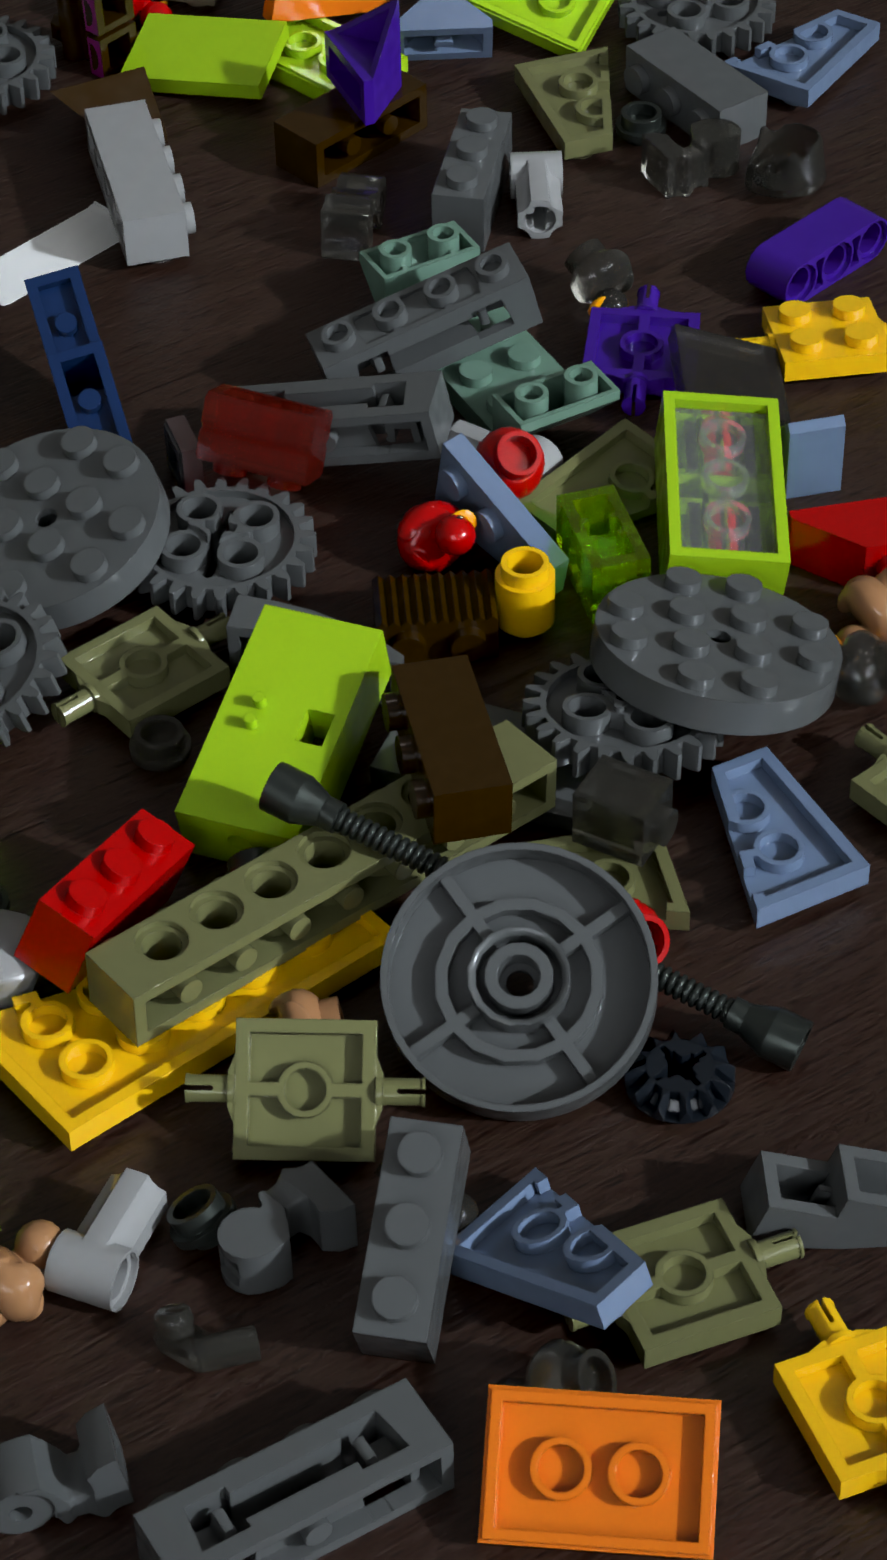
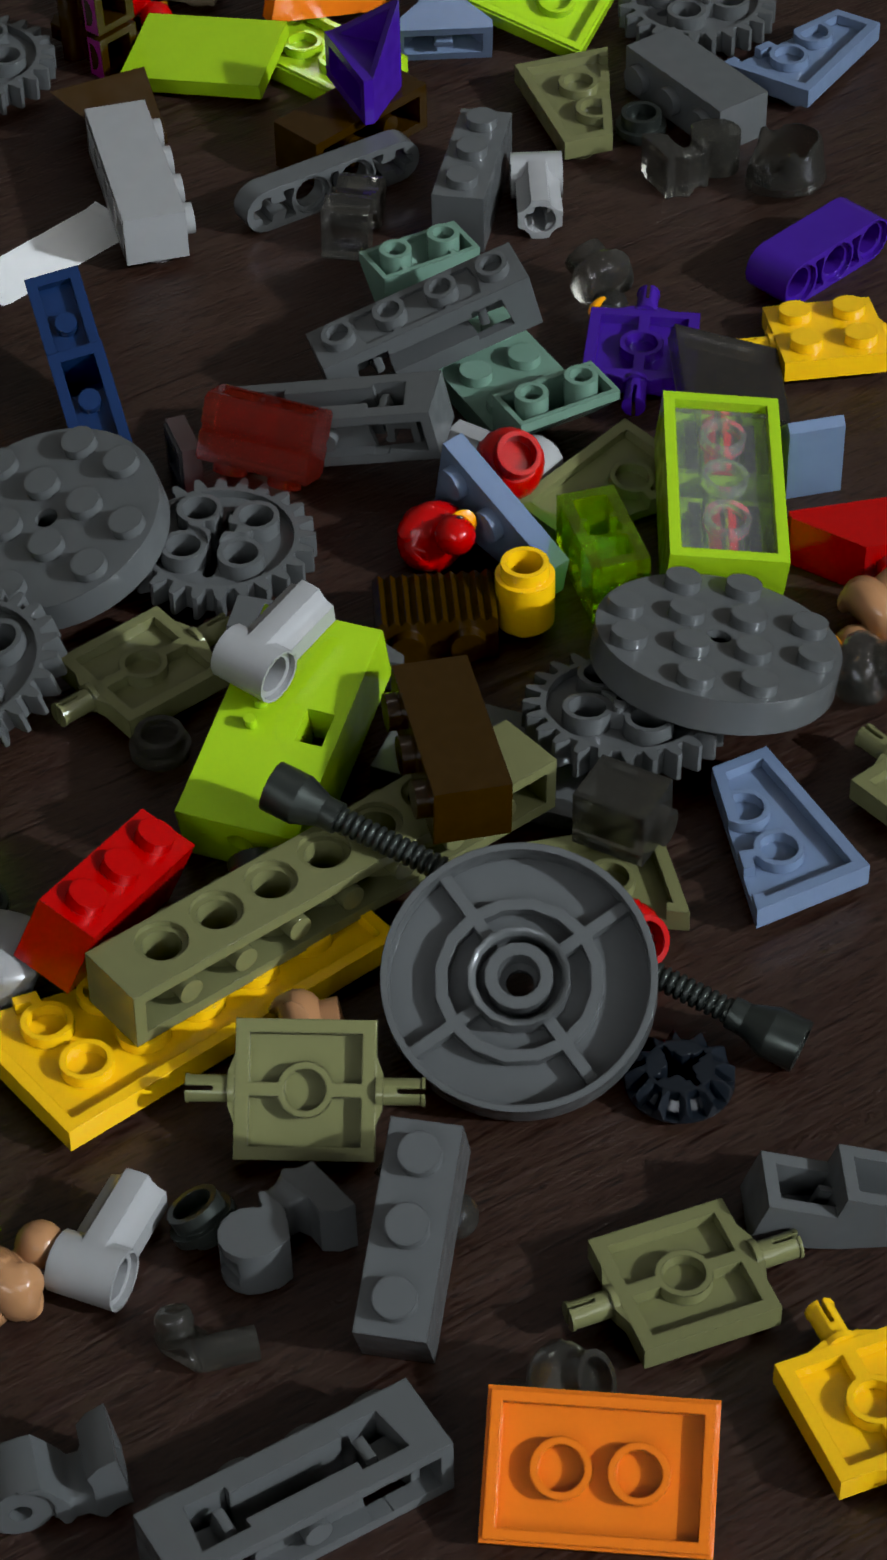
(266, 653): none -> light grey piece
(283, 184): none -> dark grey beam
(550, 1255): sand blue wing -> none

